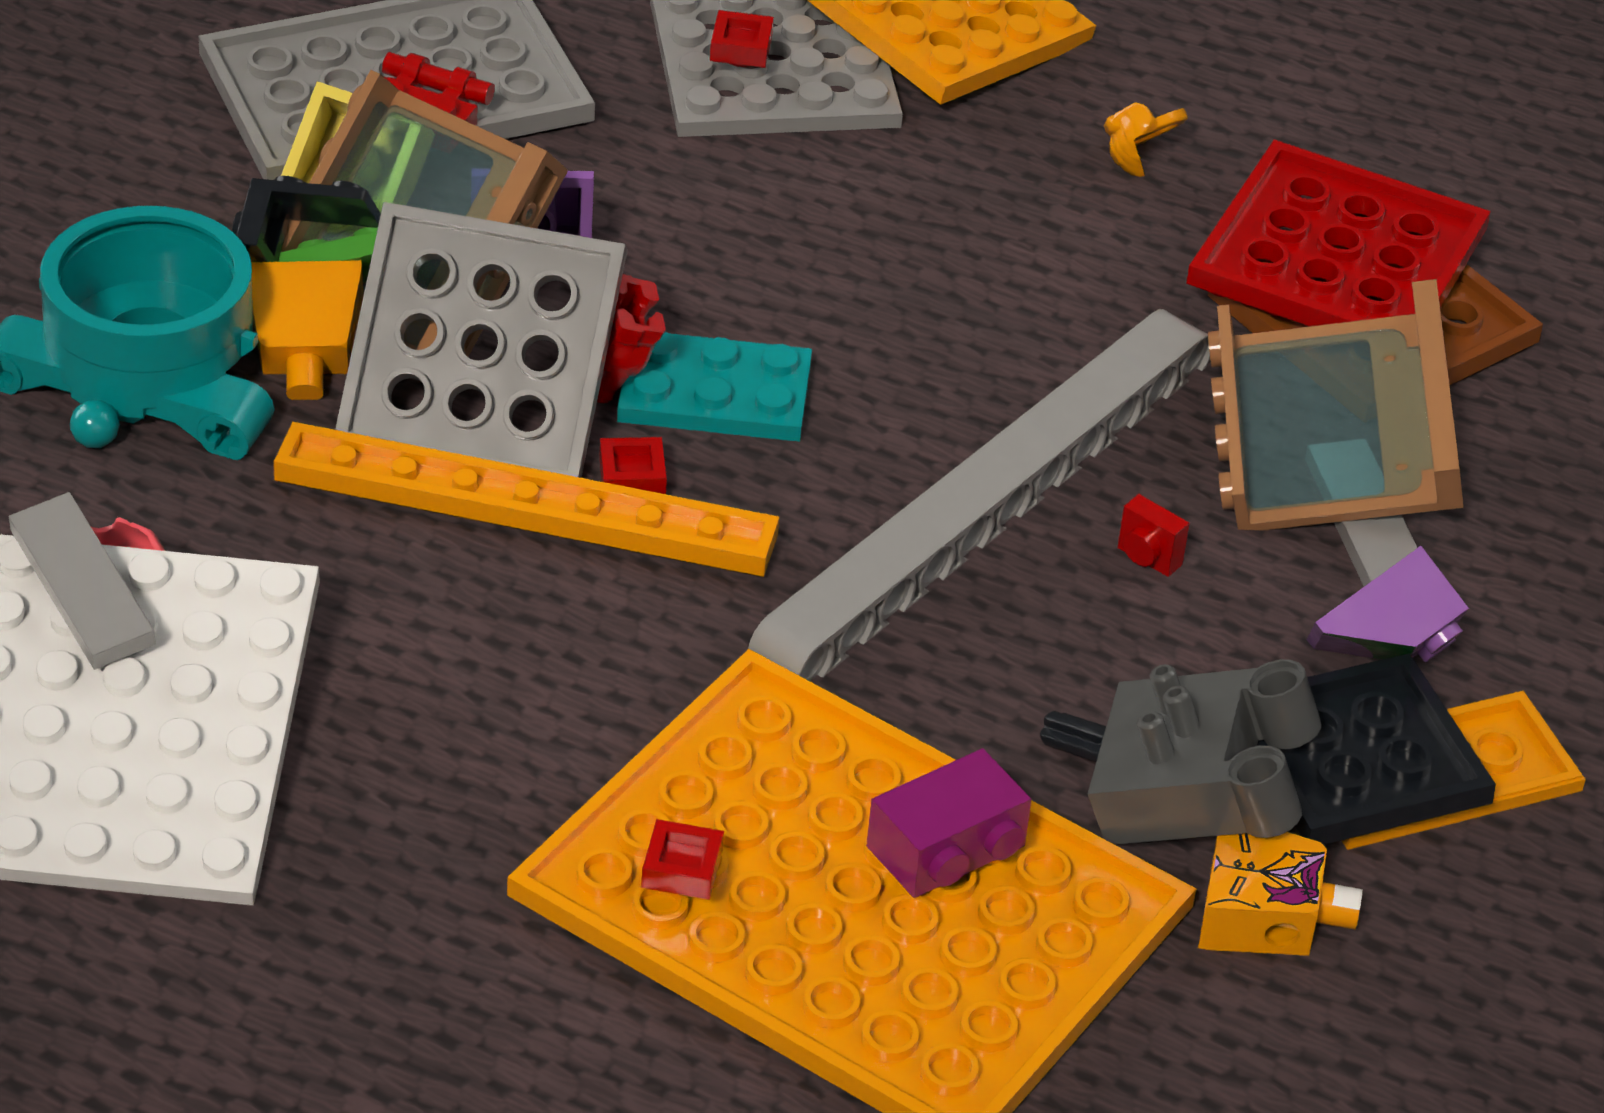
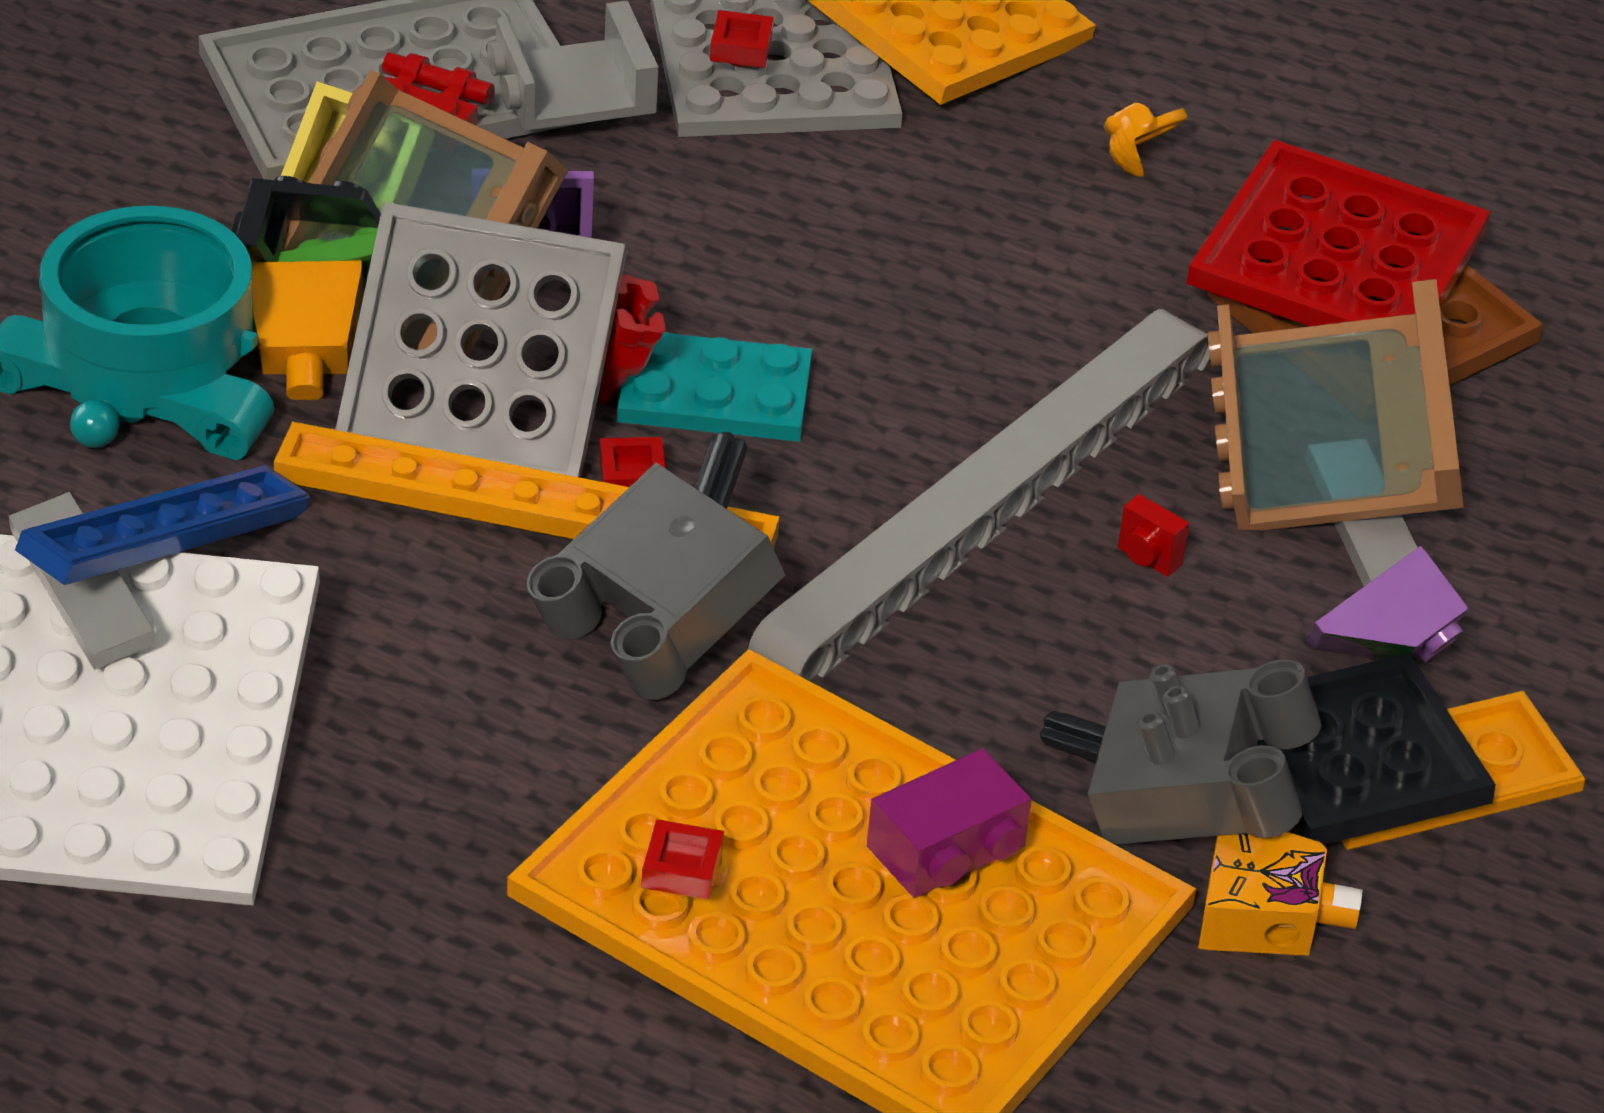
(161, 524): none -> blue tile
(580, 79): none -> light grey panel
(666, 562): none -> dark grey piece

